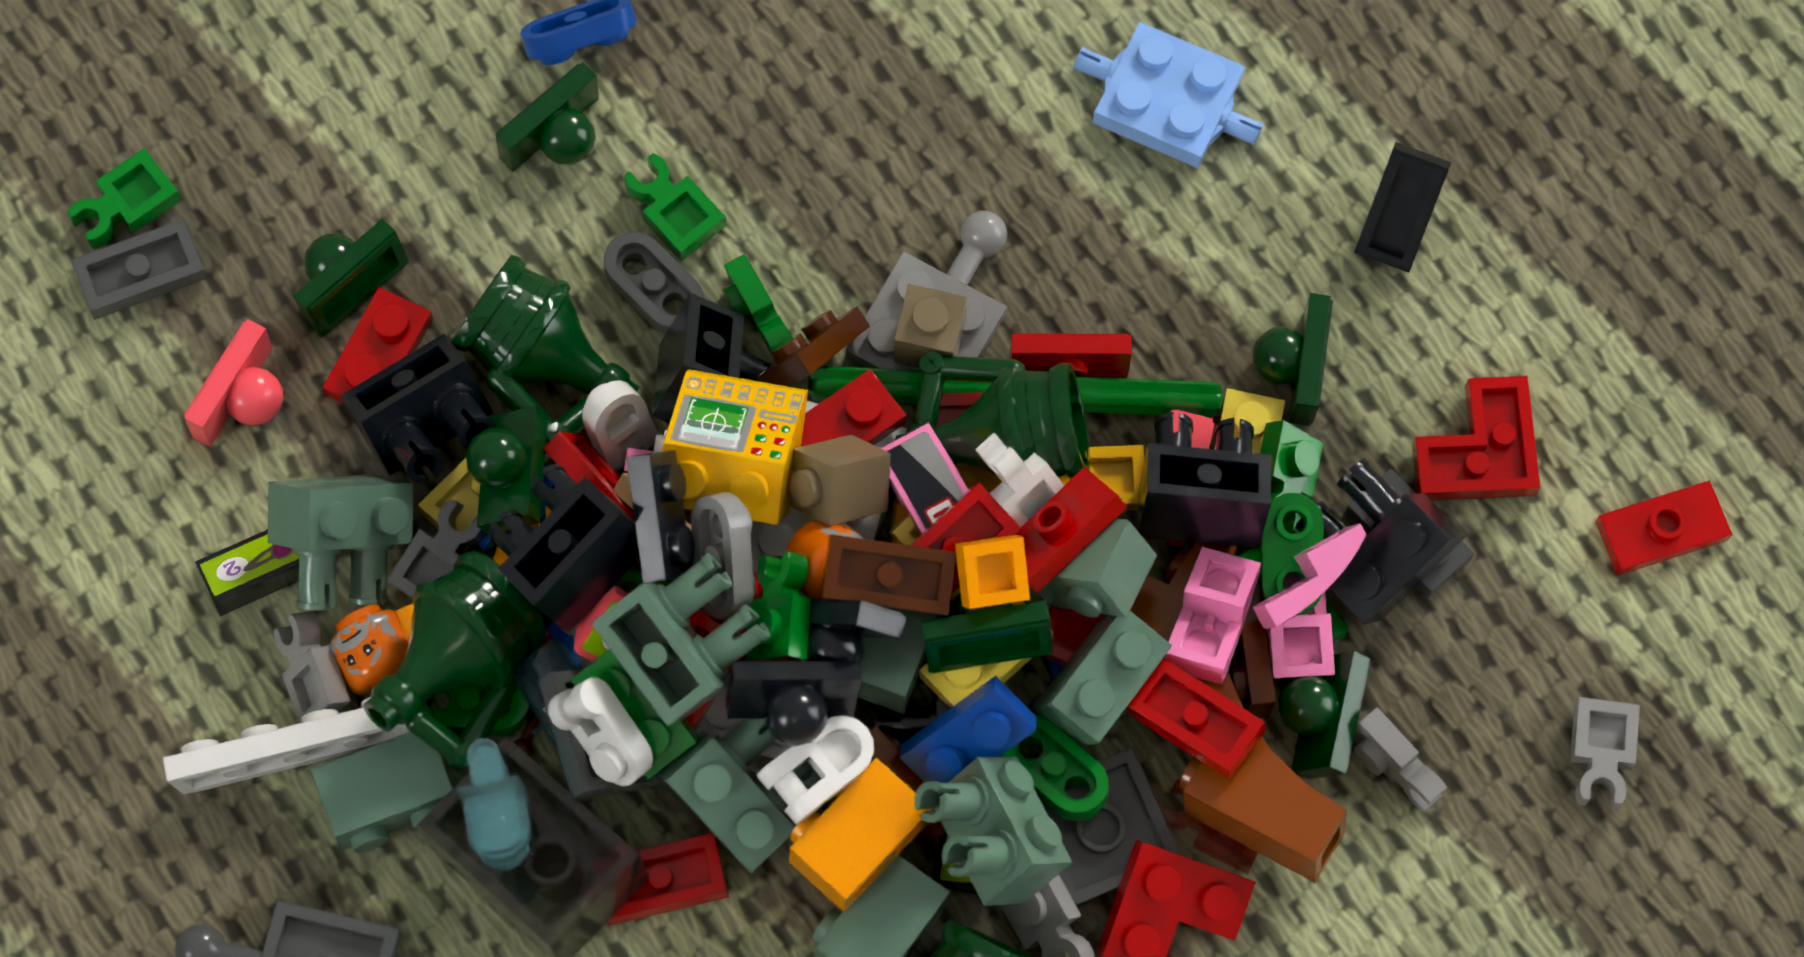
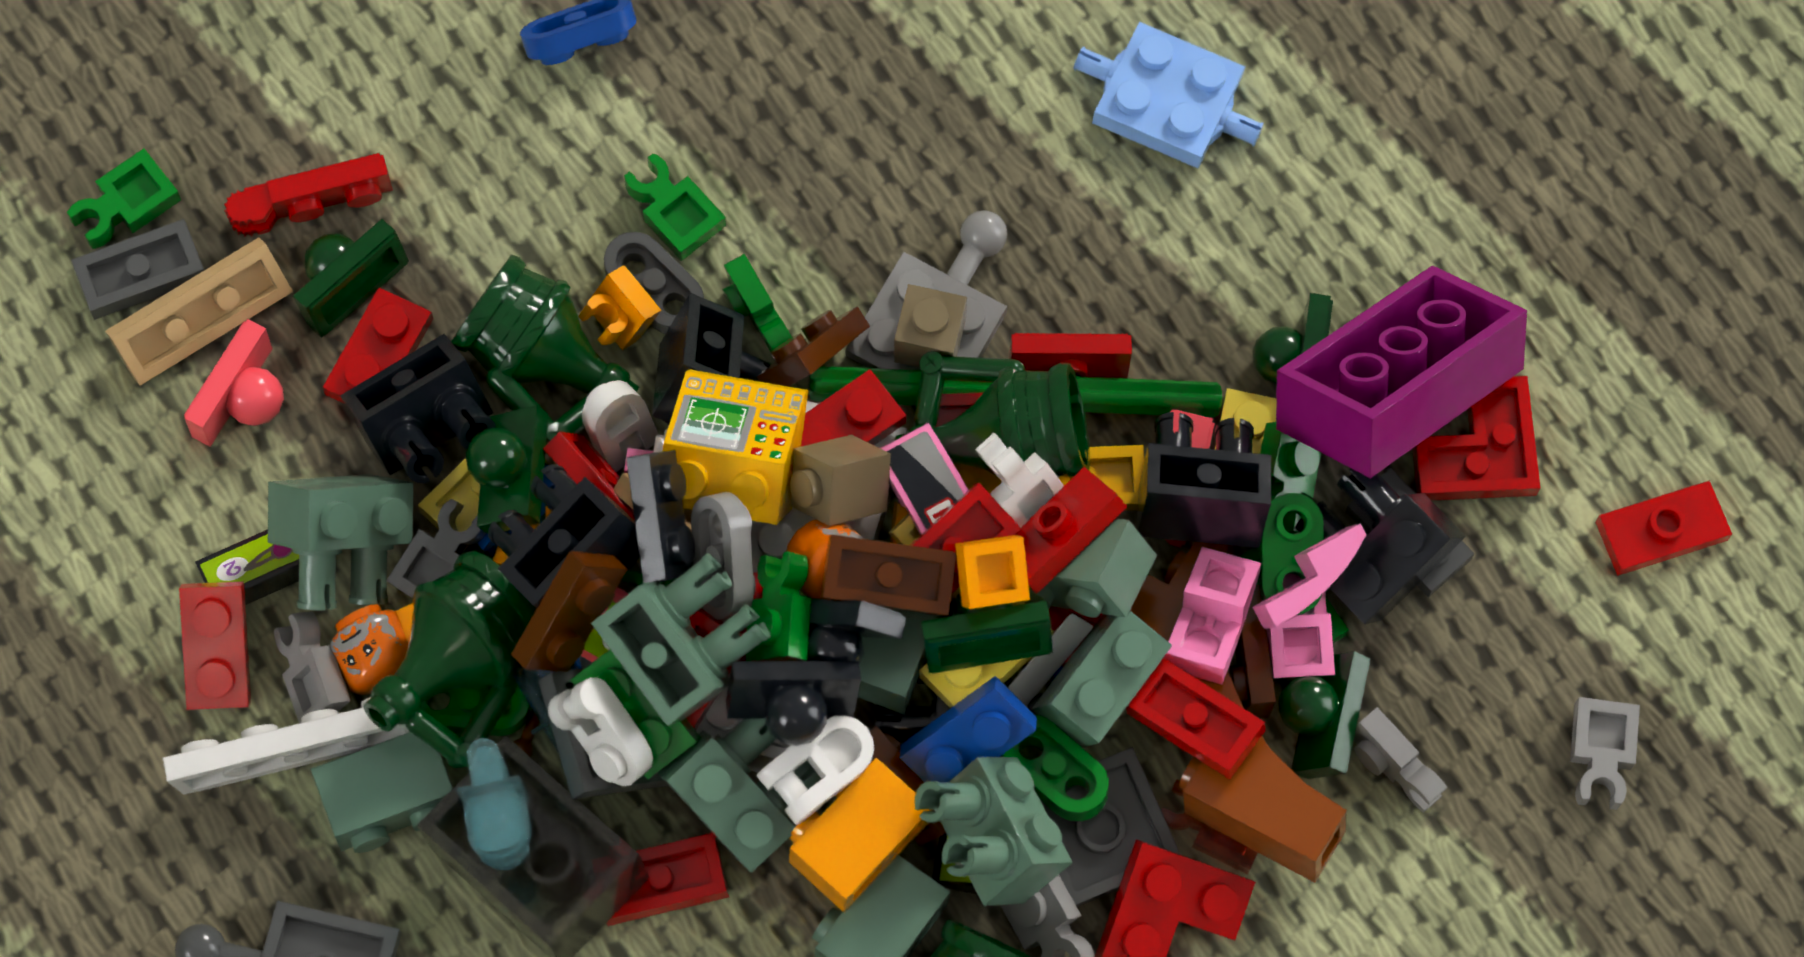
(199, 311): none -> tan plate
(215, 645): none -> red plate
(307, 193): none -> red hinge
(553, 123): dark green tile -> none
(565, 614): none -> reddish brown plate
(621, 308): none -> light orange tile
(1043, 667): none -> white sticker
(1400, 370): none -> magenta brick
(1402, 207): black tile -> none

